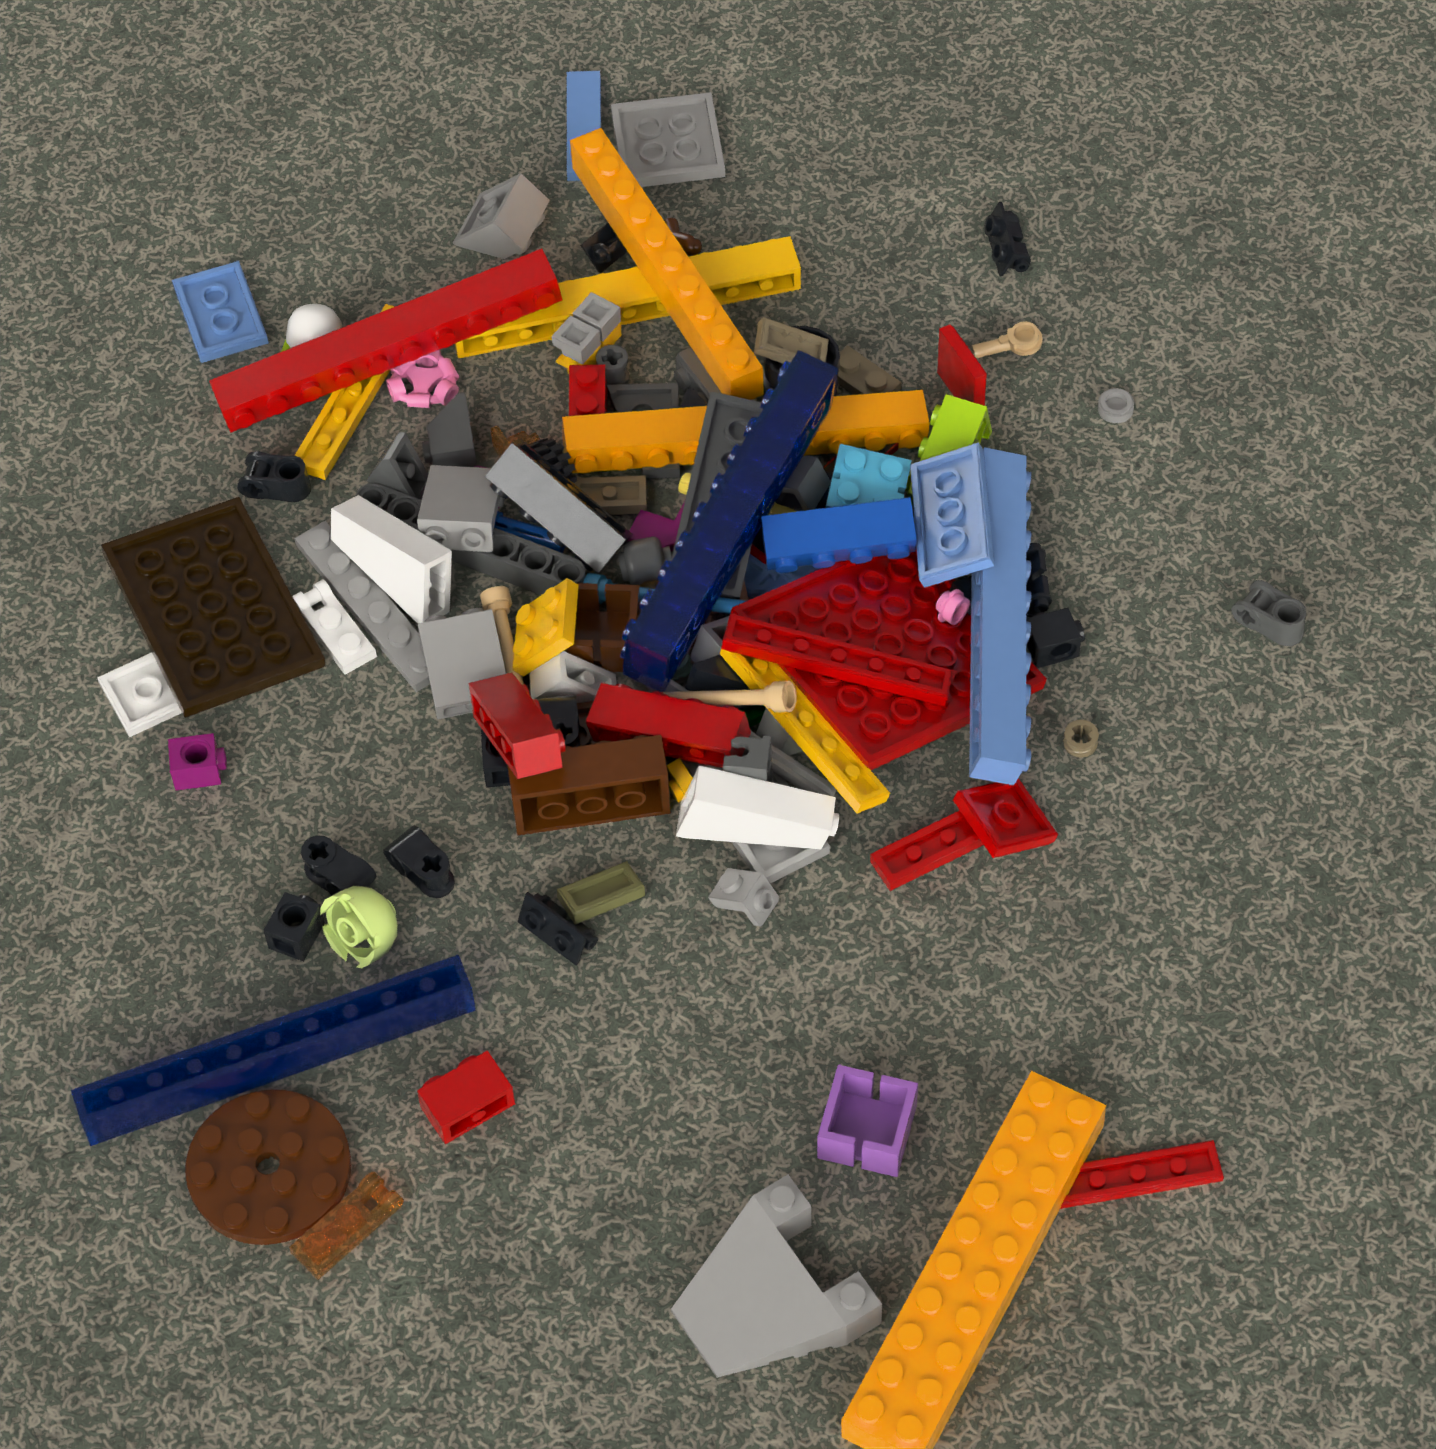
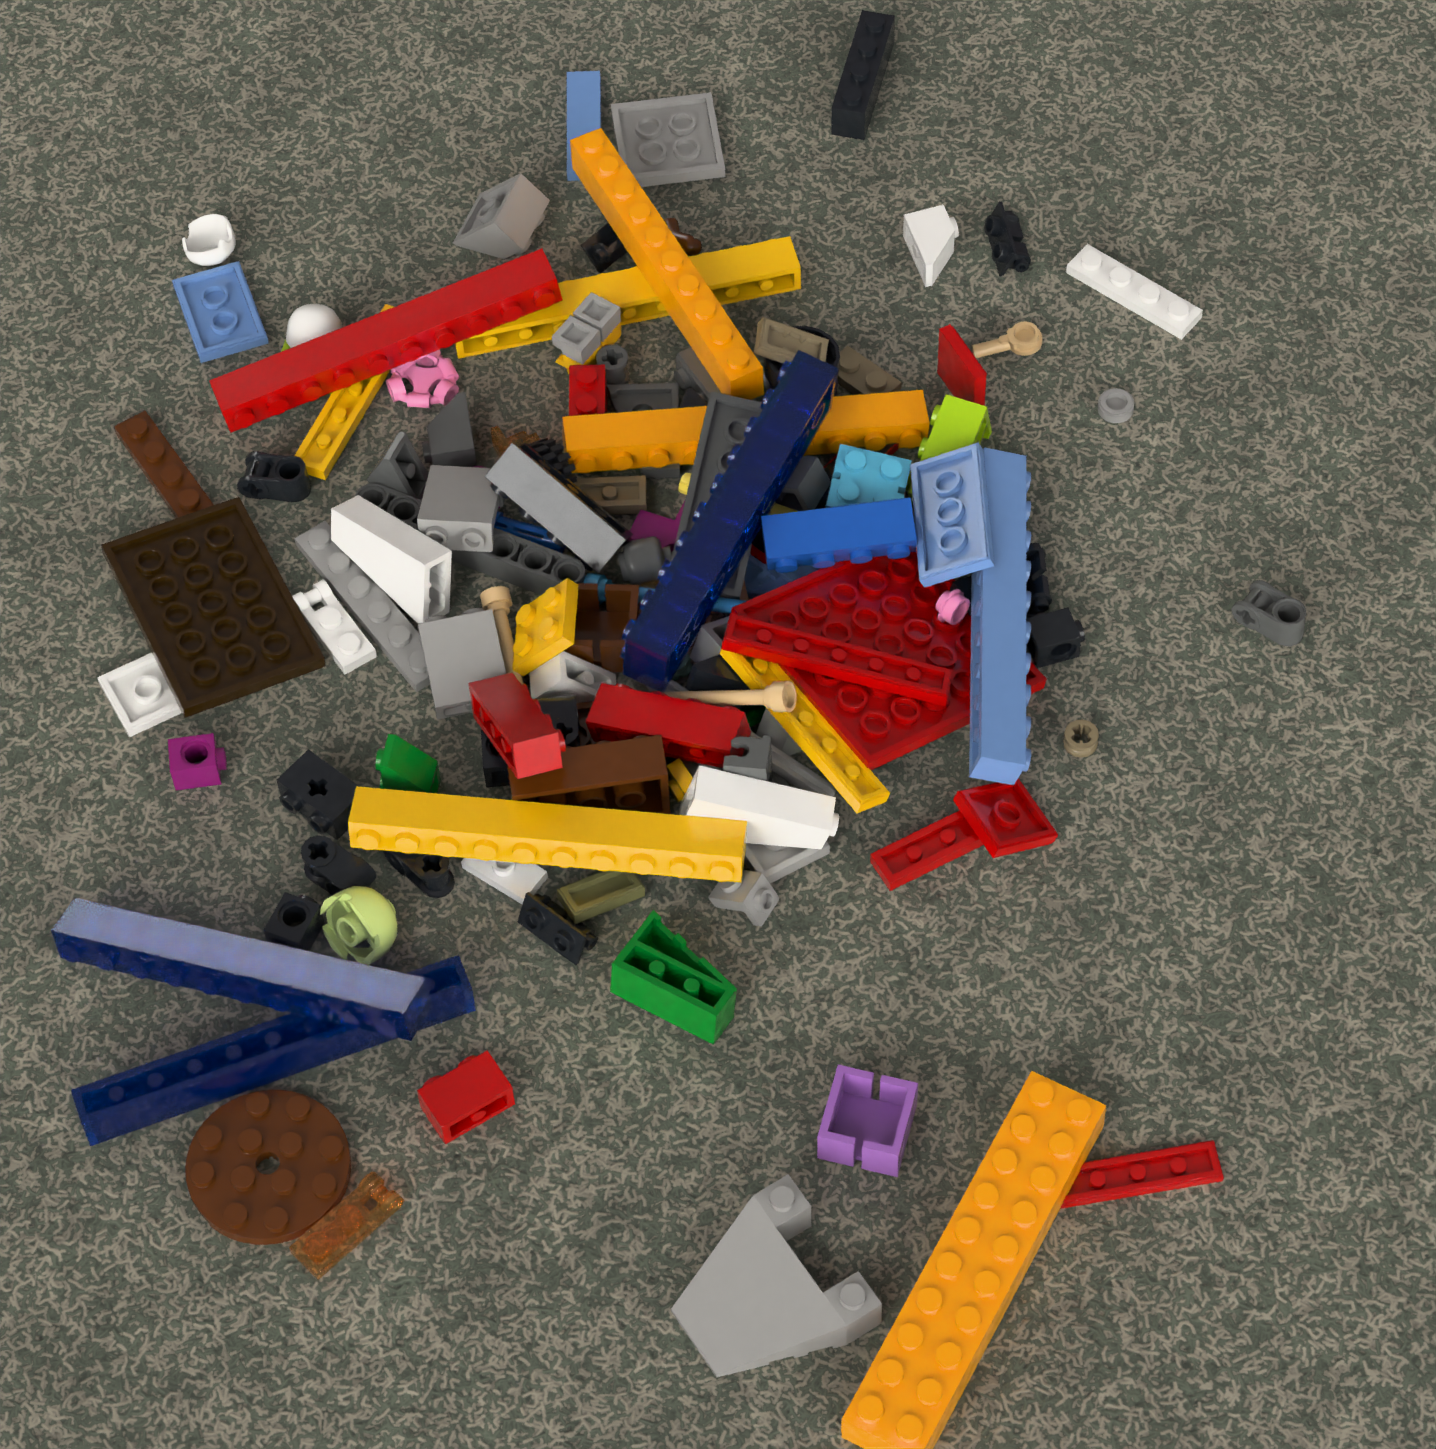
(162, 465): none -> reddish brown plate
(209, 240): none -> white hair
(243, 968): none -> clear blue brick
(318, 794): none -> black brick
(406, 767): none -> green slope
(508, 877): none -> white plate
(548, 834): none -> yellow brick
(672, 982): none -> green wedge
(863, 75): none -> black brick
(930, 240): none -> white slope
(1134, 291): none -> white plate

